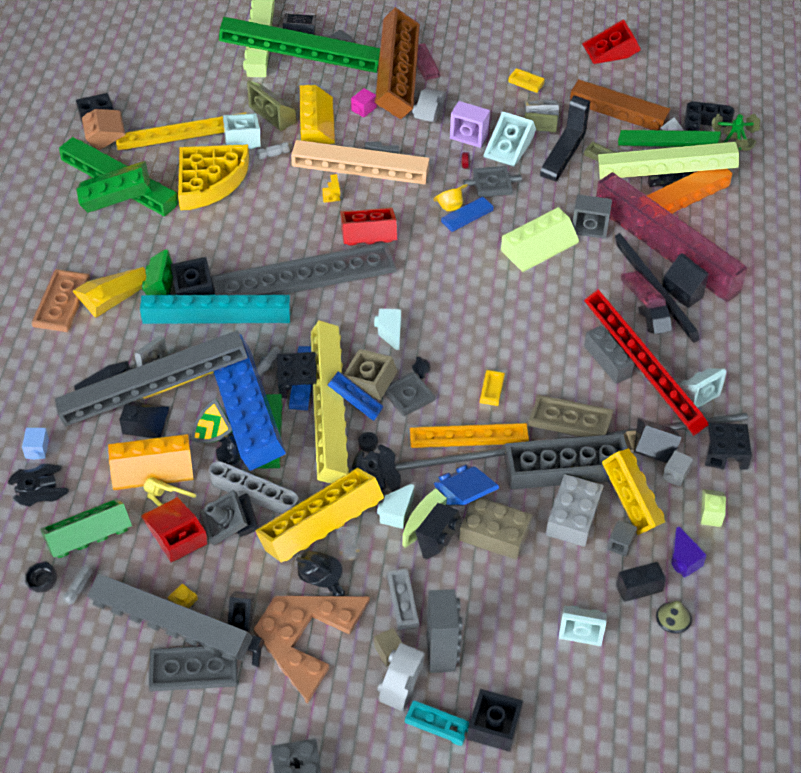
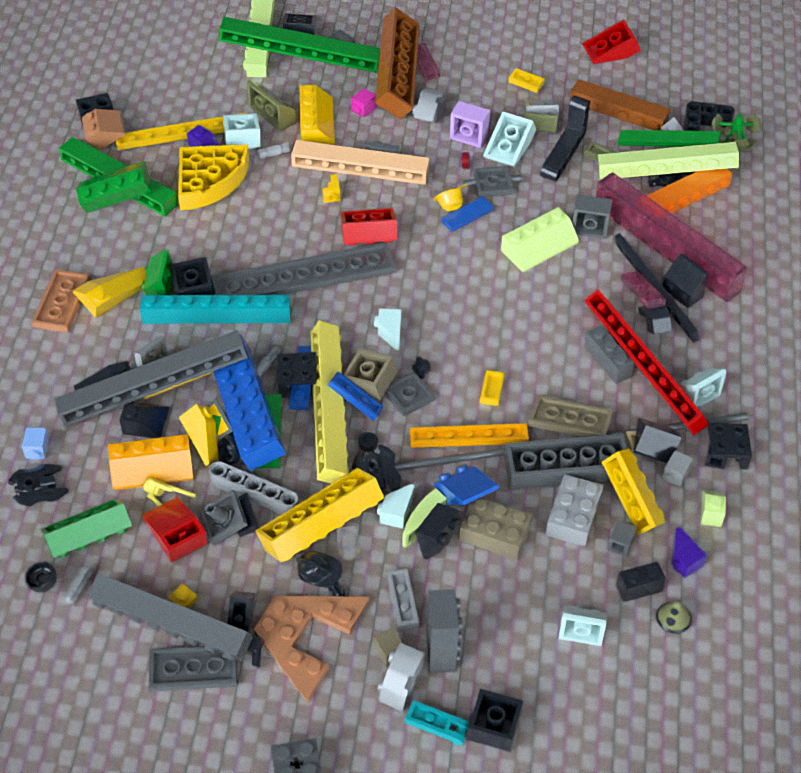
(201, 137): none -> dark purple slope
(202, 431): none -> yellow slope

